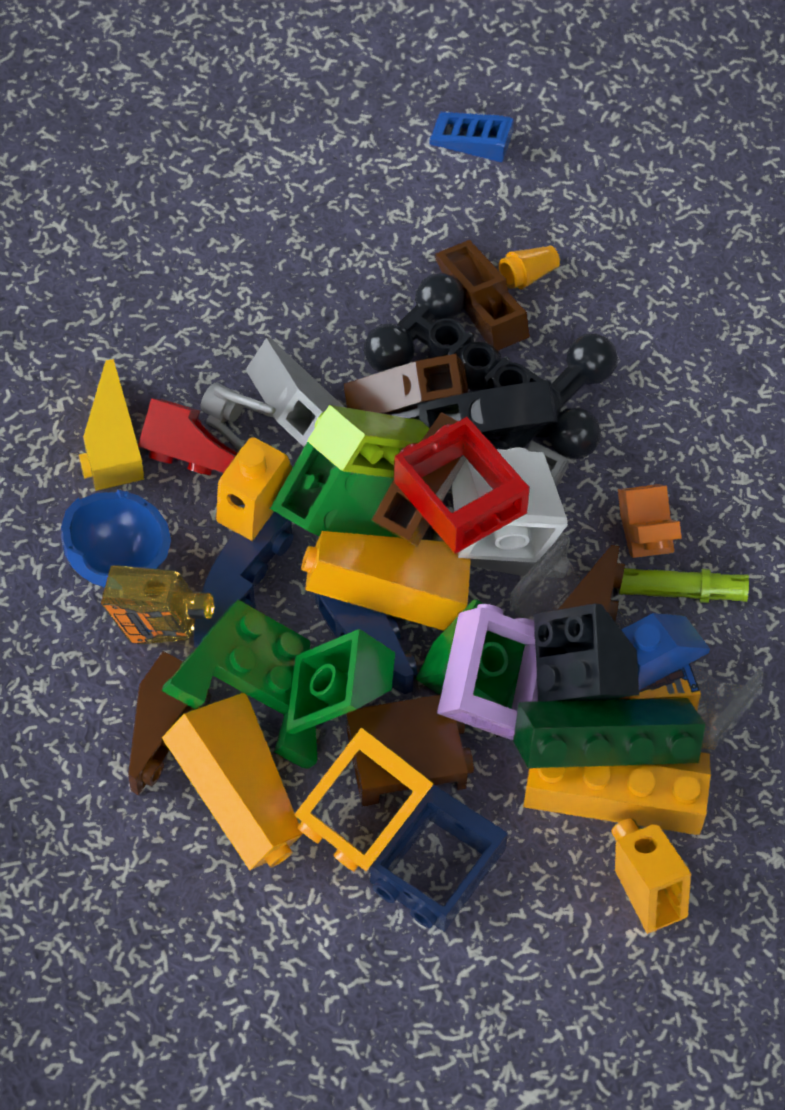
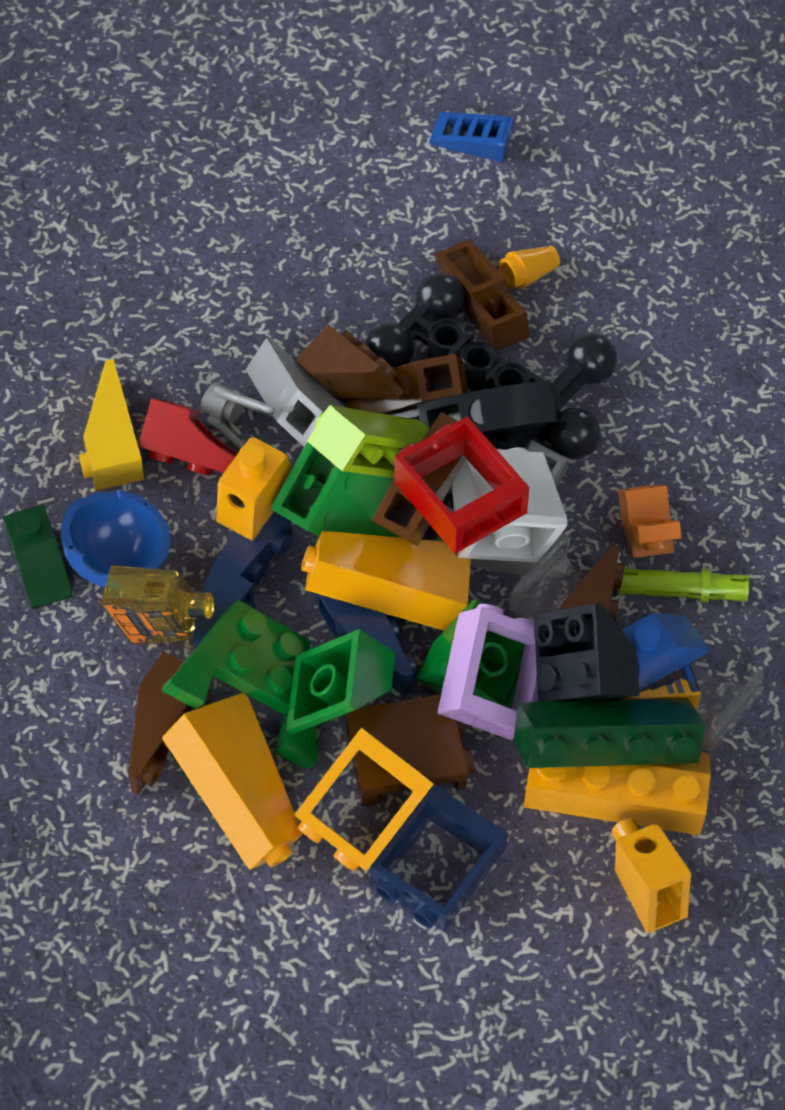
(37, 556): none -> dark green slope
(348, 367): none -> reddish brown slope

